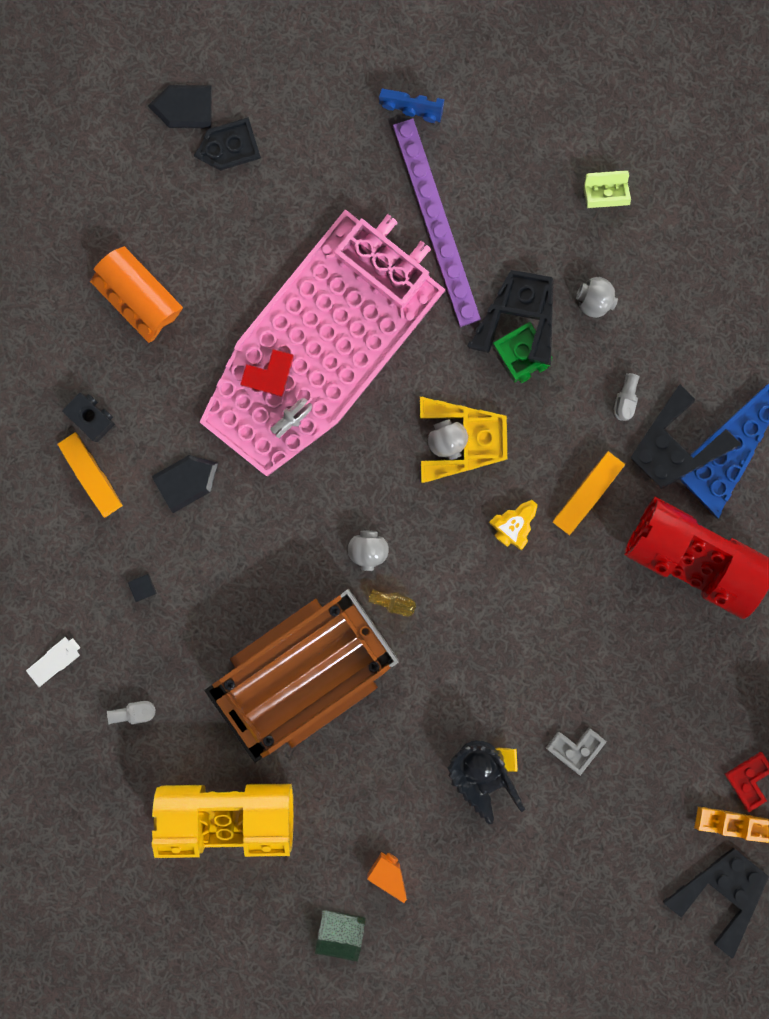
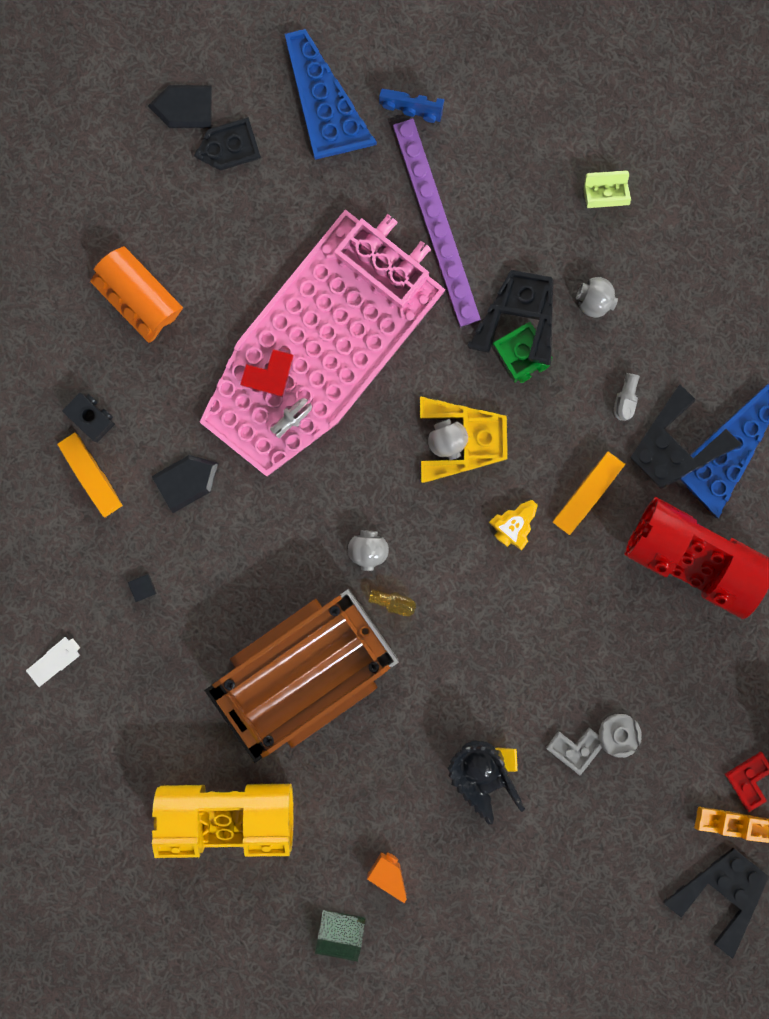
(133, 713): light grey arm -> none
(328, 112): none -> blue wing
(619, 735): none -> light grey tile

